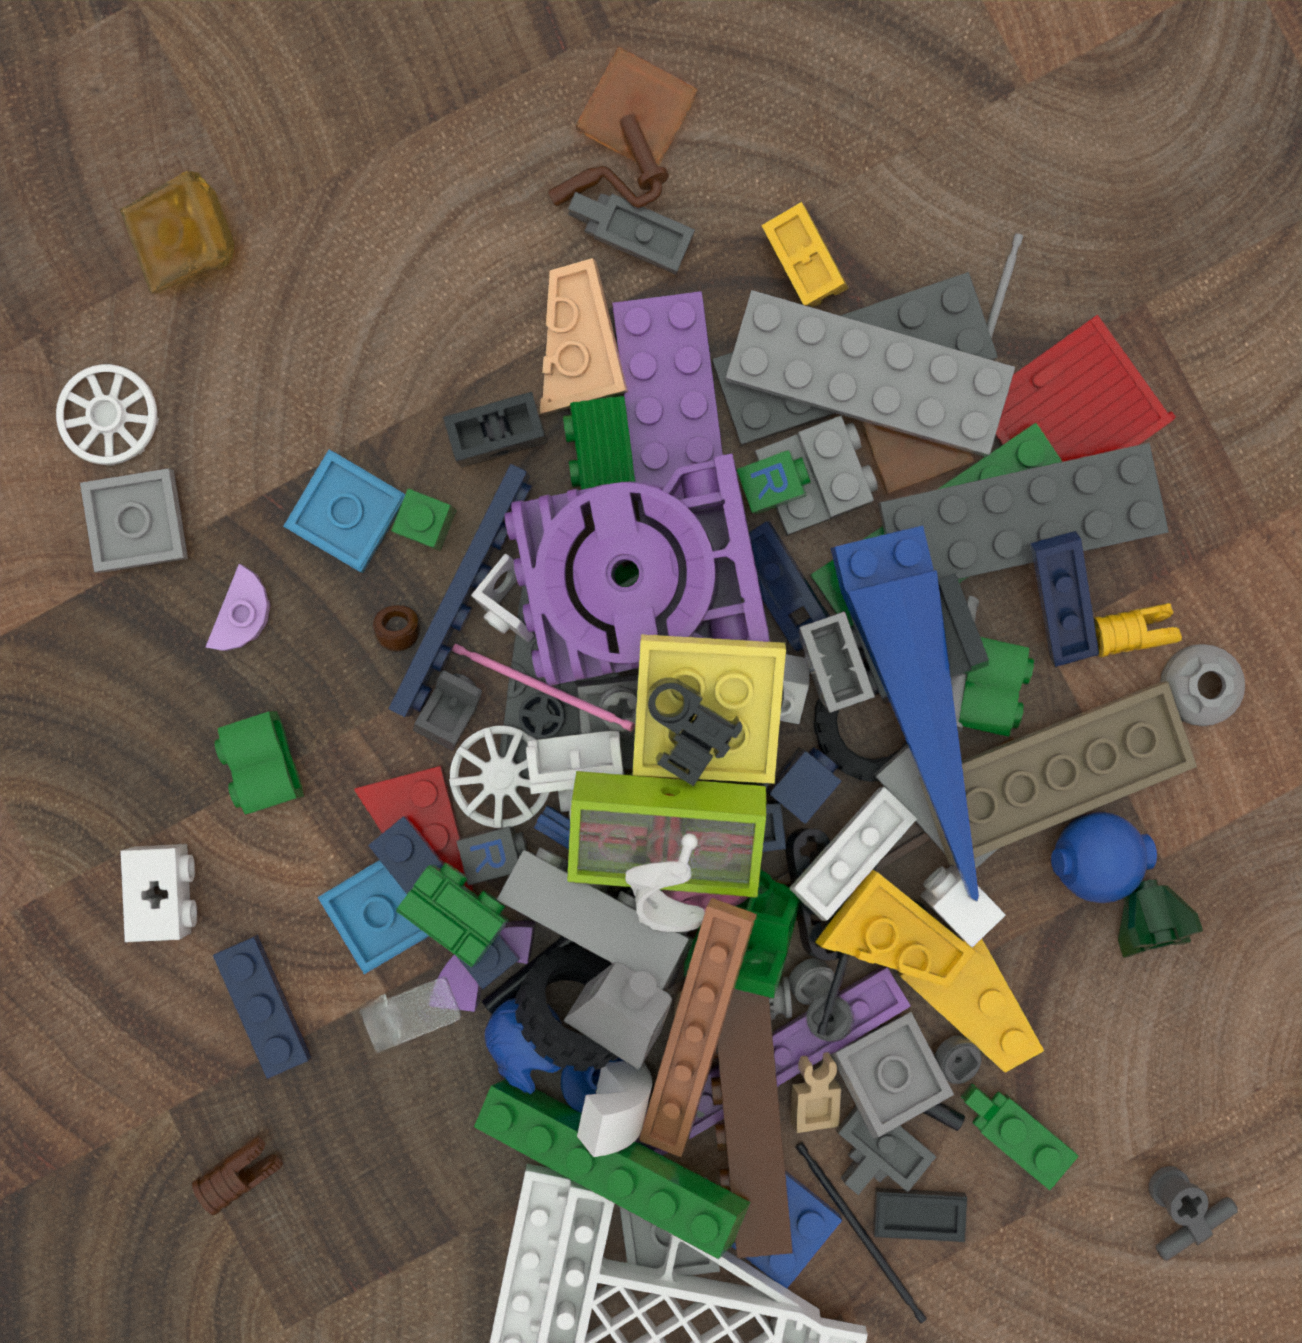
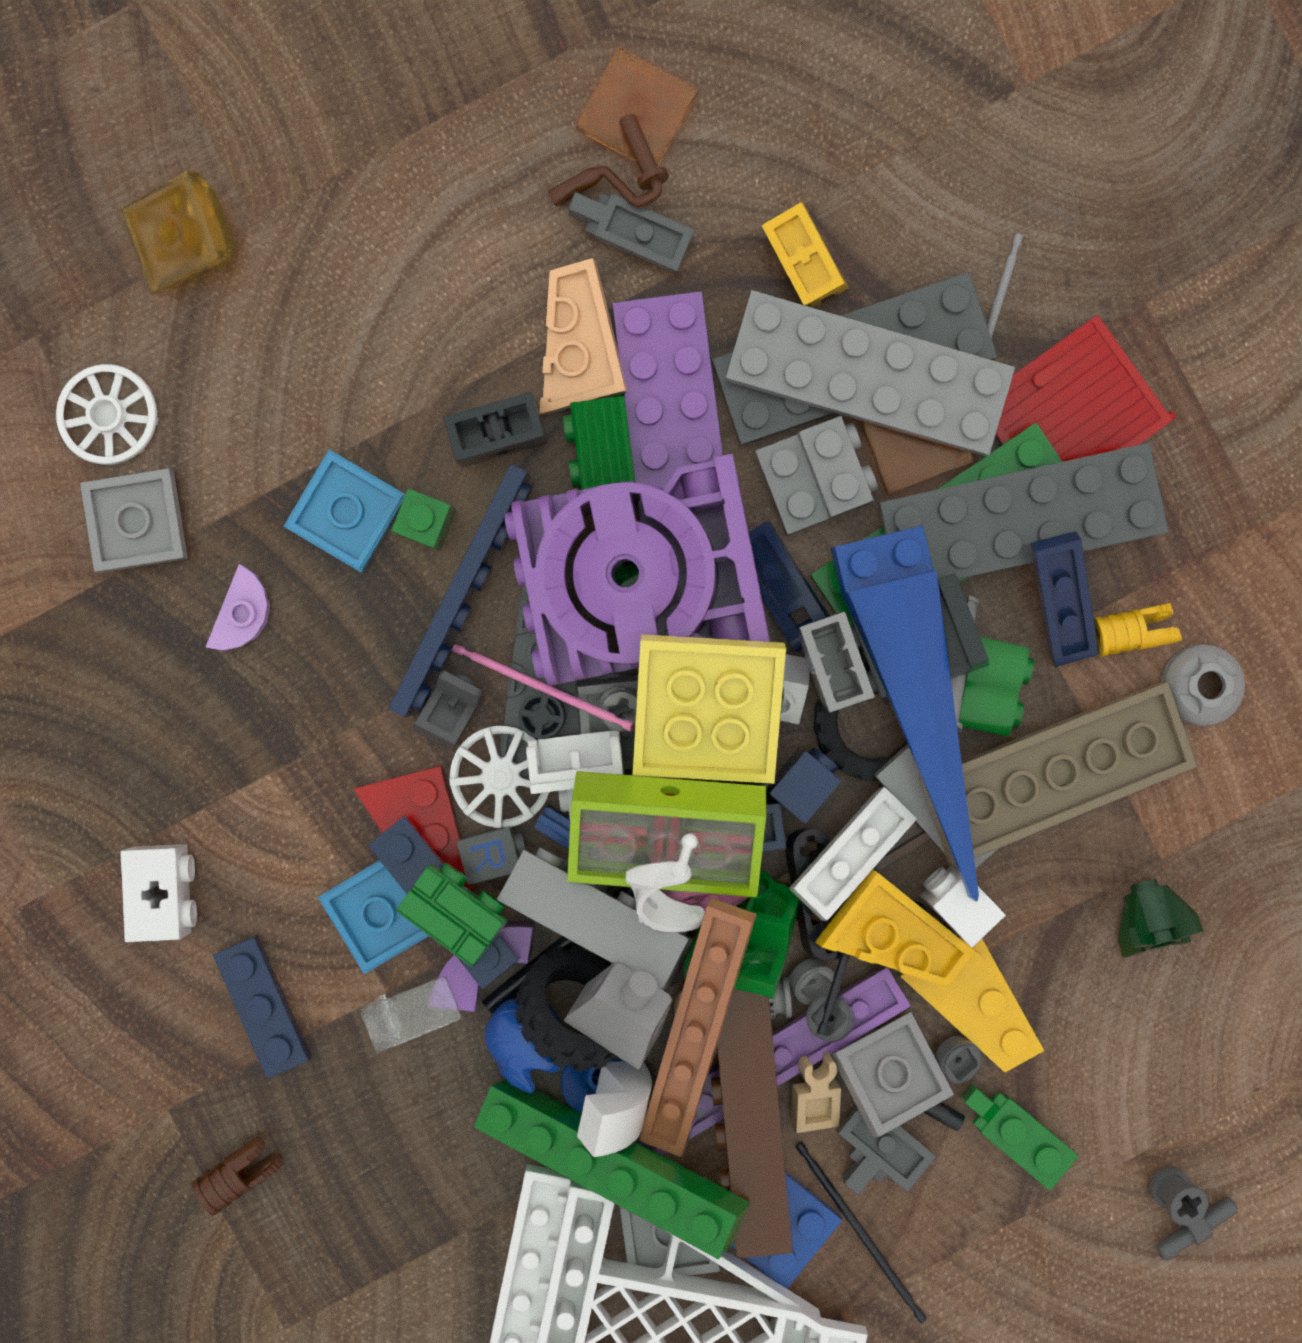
(258, 763): green brick -> none
(400, 639): reddish brown piece -> none
(490, 599): white bracket -> none
(698, 736): black piece -> none
(774, 481): green brick -> none
(920, 1214): black tile -> none
(1102, 857): blue brick -> none

